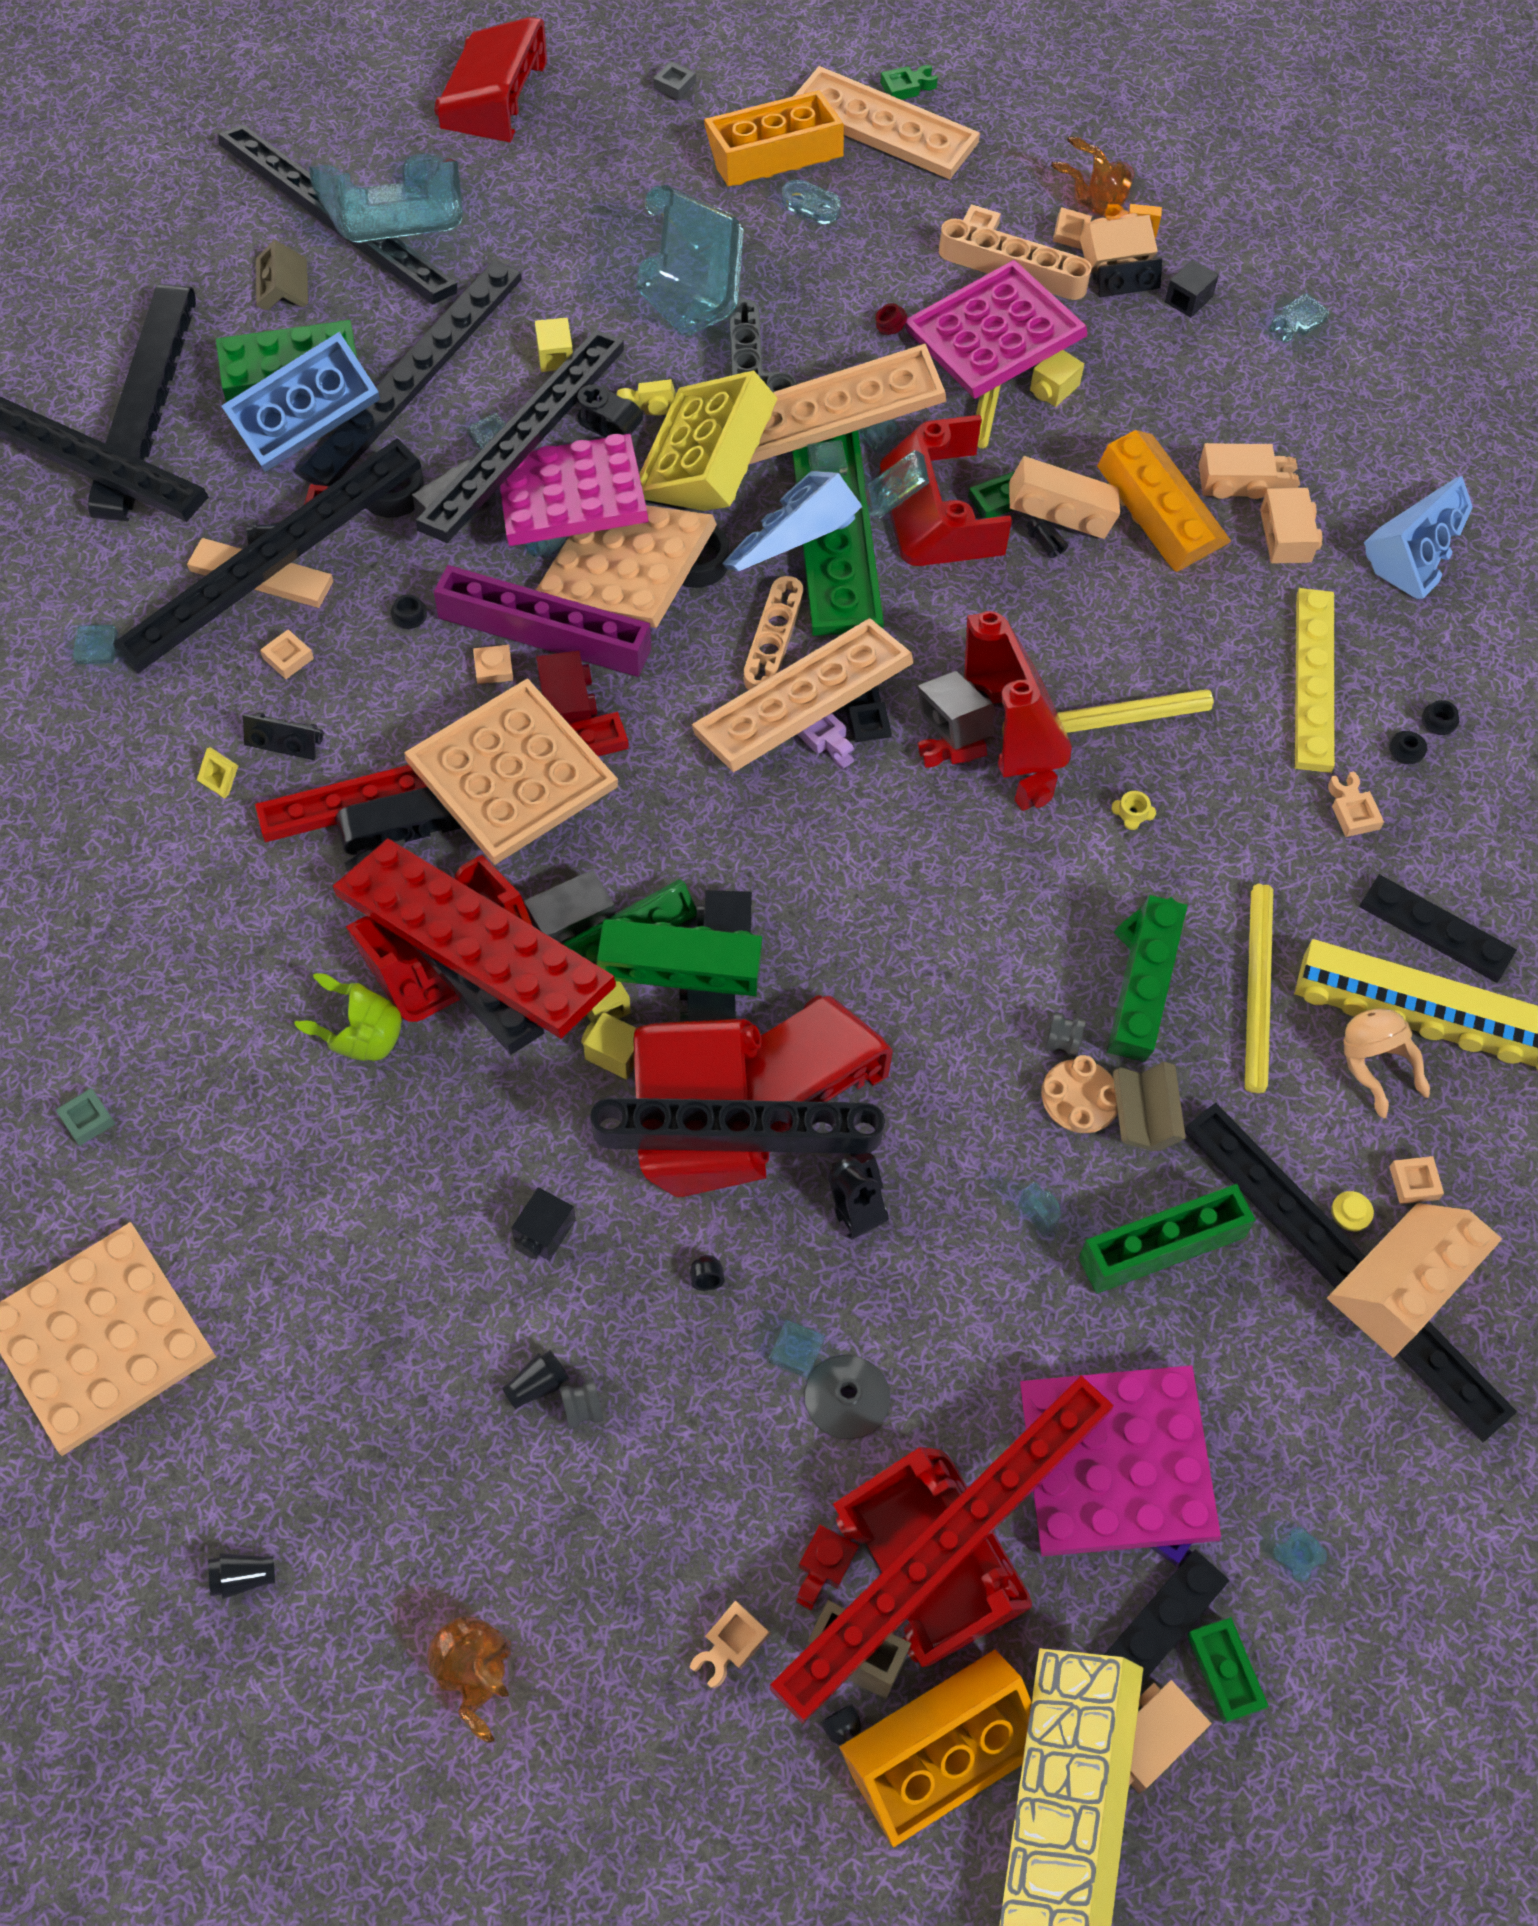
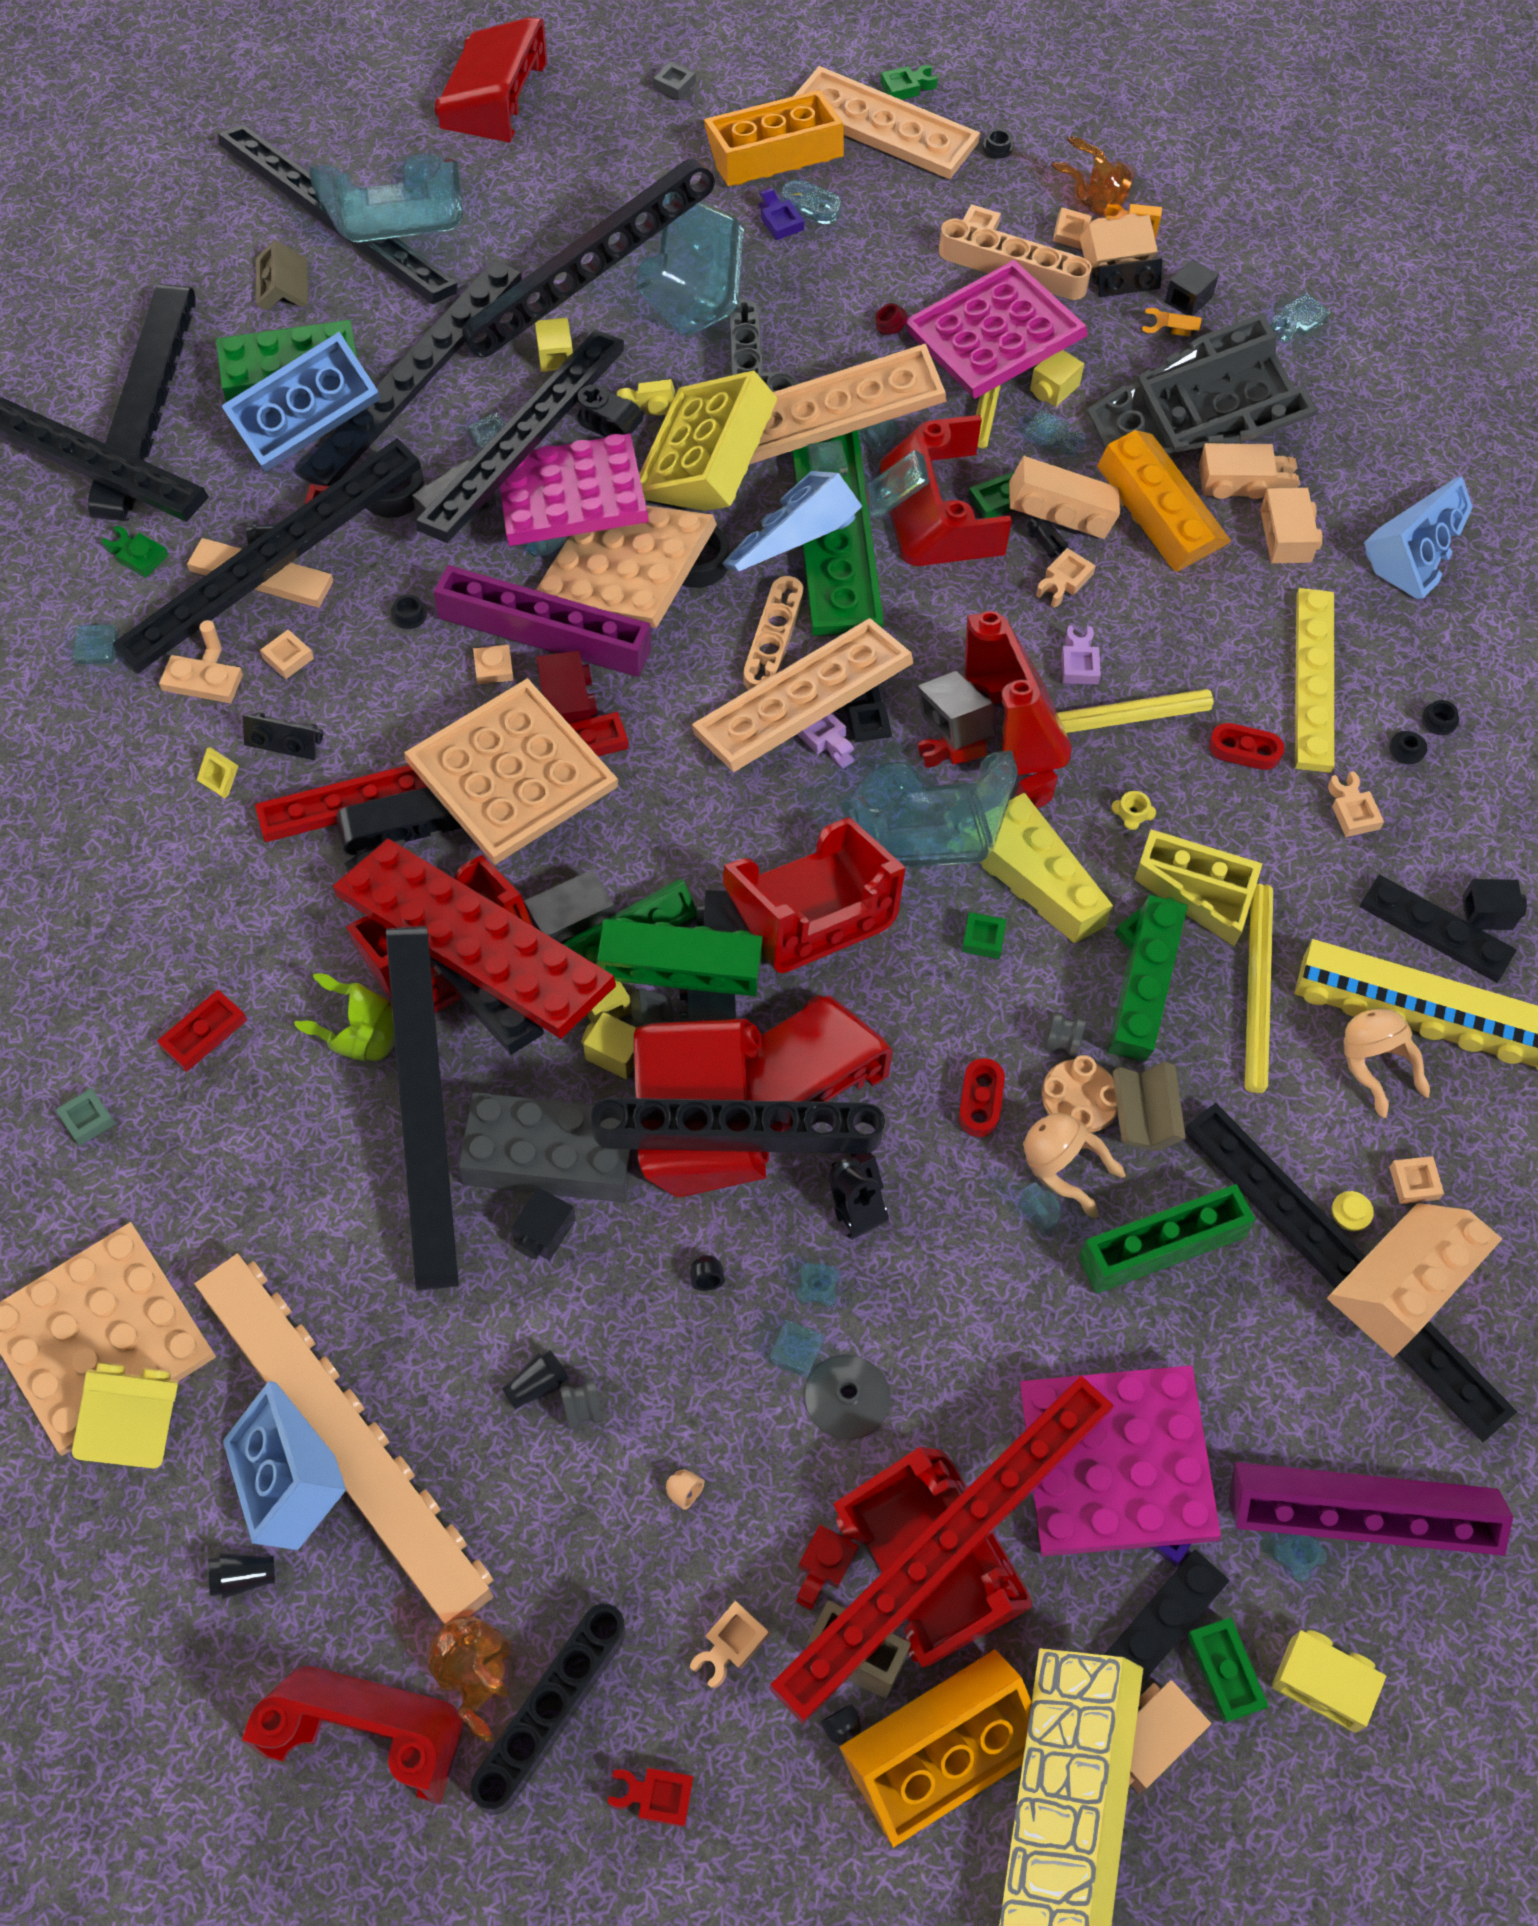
(124, 1416): none -> light yellow bracket
(137, 554): none -> green plate
(202, 677): none -> light nougat plate
(202, 1030): none -> red plate
(281, 1471): none -> light blue slope
(371, 1477): none -> light nougat brick
(421, 1109): none -> black beam
(421, 1727): none -> red windscreen
(542, 1145): none -> dark grey brick
(547, 1731): none -> black beam
(603, 257): none -> black beam
(650, 1008): none -> dark grey plate
(661, 1798): none -> red plate
(681, 1484): none -> light nougat hinge
(779, 217): none -> dark purple plate
(818, 1273): none -> clear light blue plate
(820, 900): none -> red windscreen
(934, 822): none -> clear light blue windscreen
(981, 1099): none -> red plate
(984, 935): none -> green plate
(998, 143): none -> black plate
(1046, 873): none -> light yellow wedge
(1051, 431): none -> clear light blue plate
(1054, 1144): none -> light nougat hair
(1067, 574): none -> light nougat plate
(1079, 659): none -> lavender plate
(1180, 323): none -> light orange plate
(1208, 880): none -> light yellow wedge
(1213, 392): none -> dark grey wedge
(1245, 746): none -> red plate
(1329, 1680): none -> light yellow brick
(1370, 1509): none -> magenta brick
(1494, 904): none -> black brick

